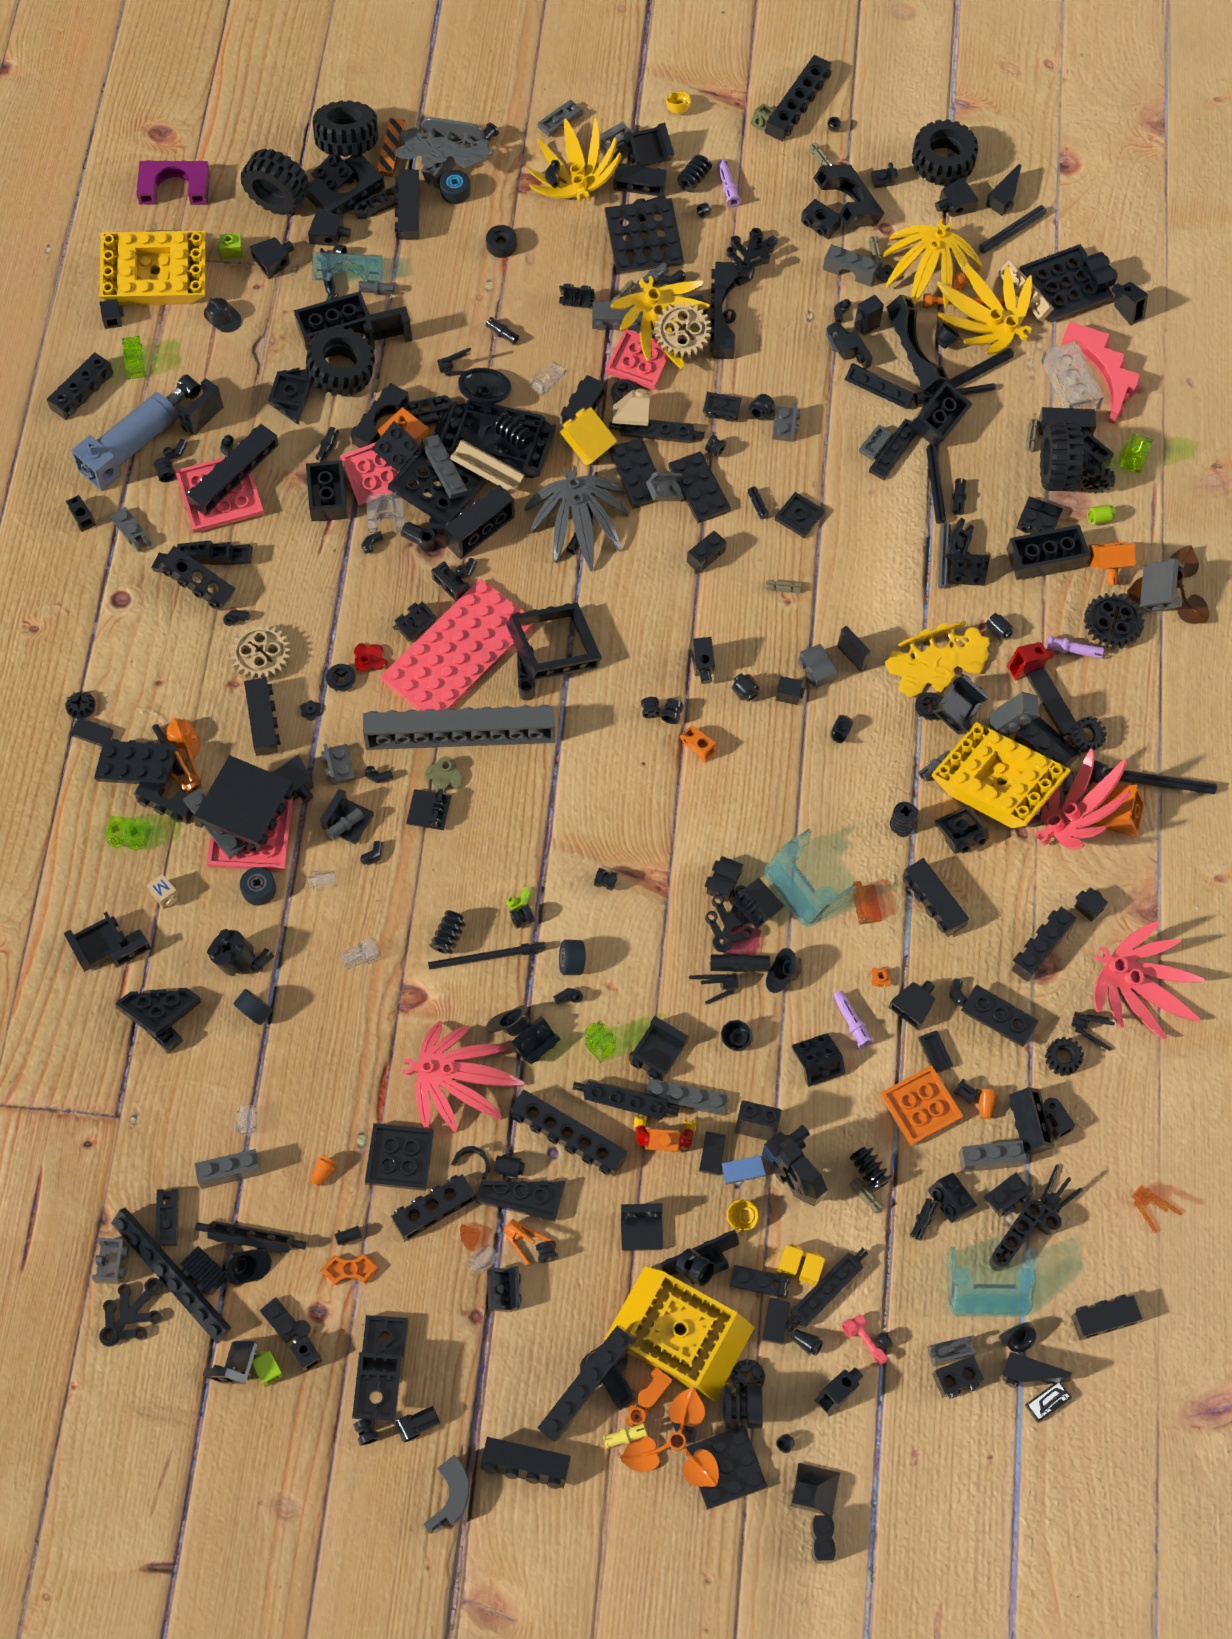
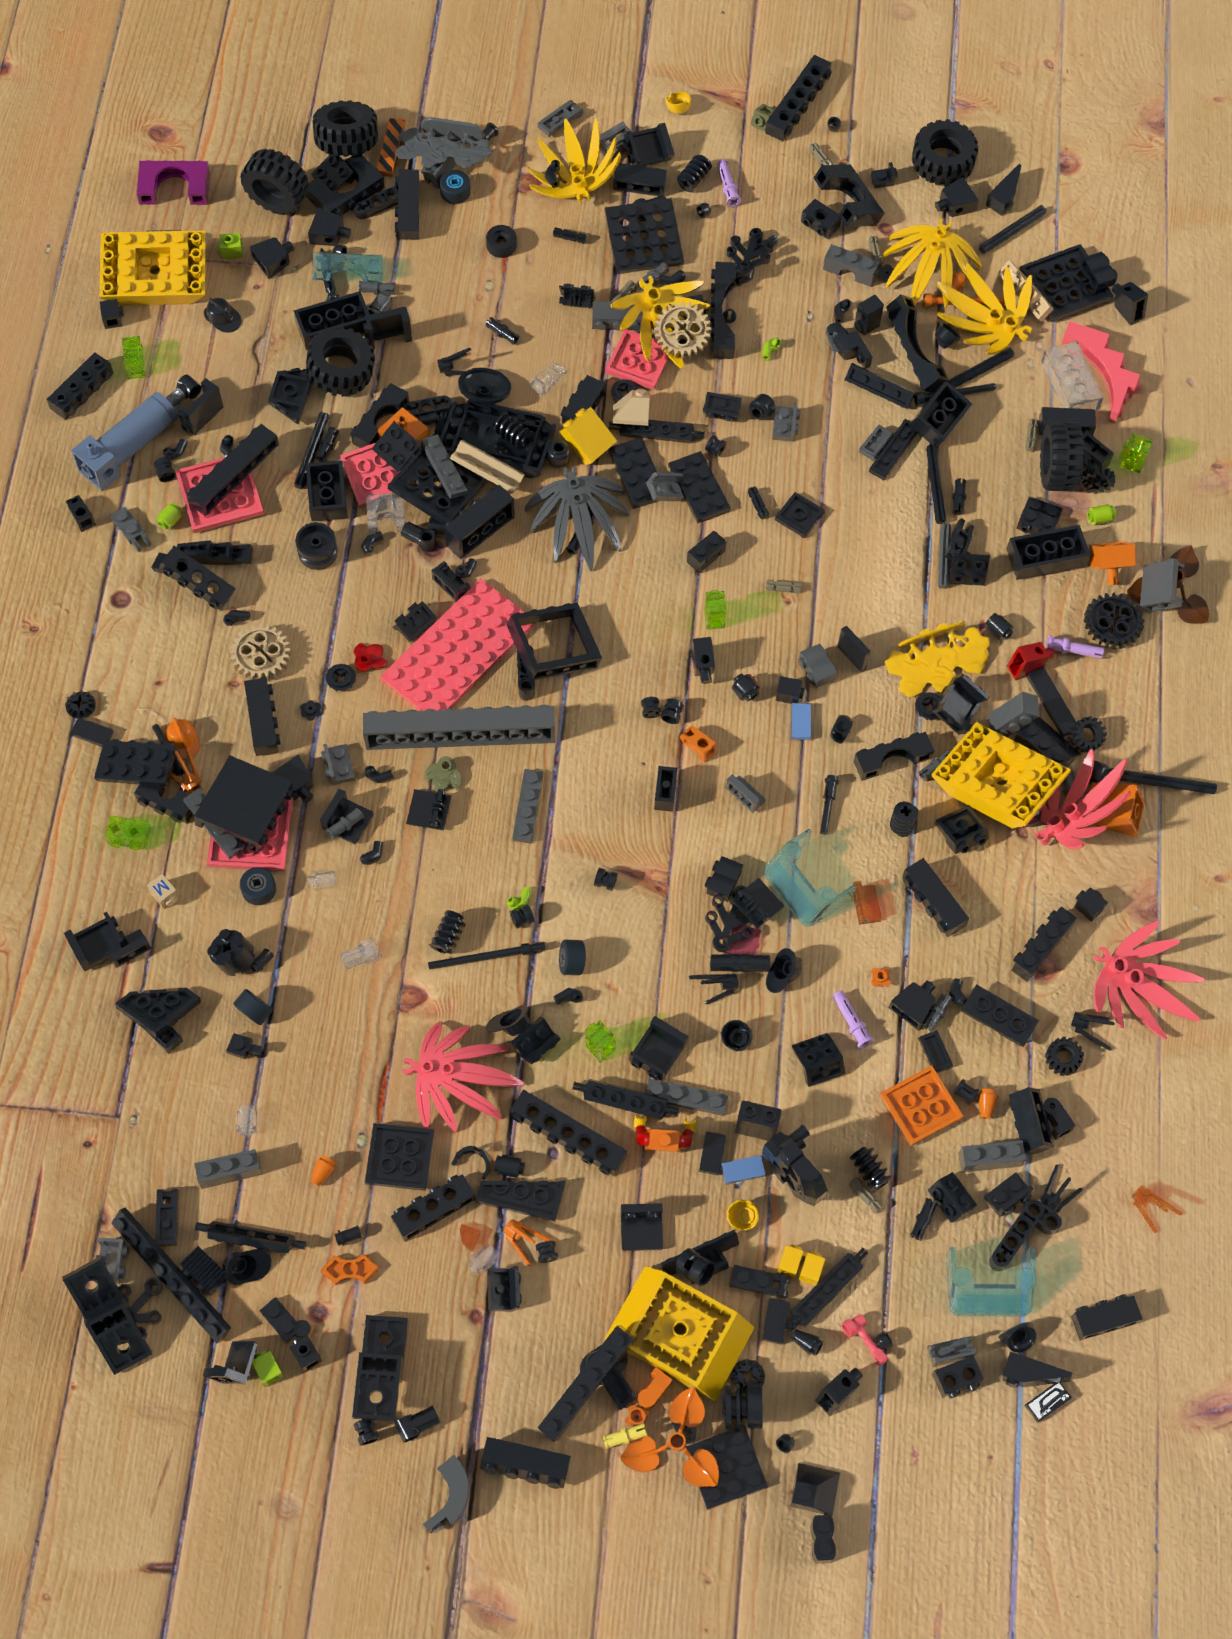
(107, 1315): none -> black bracket
(169, 516): none -> lime brick
(242, 1046): none -> black plate
(311, 449): none -> black axle
(316, 545): none -> black wheel
(380, 303): none -> dark grey brick
(527, 806): none -> dark grey plate
(558, 453): none -> black head
(569, 235): none -> black axle
(665, 788): none -> black brick
(715, 609): none -> clear neon green brick
(744, 792): none -> dark grey bracket
(769, 347): none -> lime arm
(801, 721): none -> medium blue tile
(829, 795): none -> black pin
(915, 748): none -> black arch
(937, 1012): none -> dark grey pin

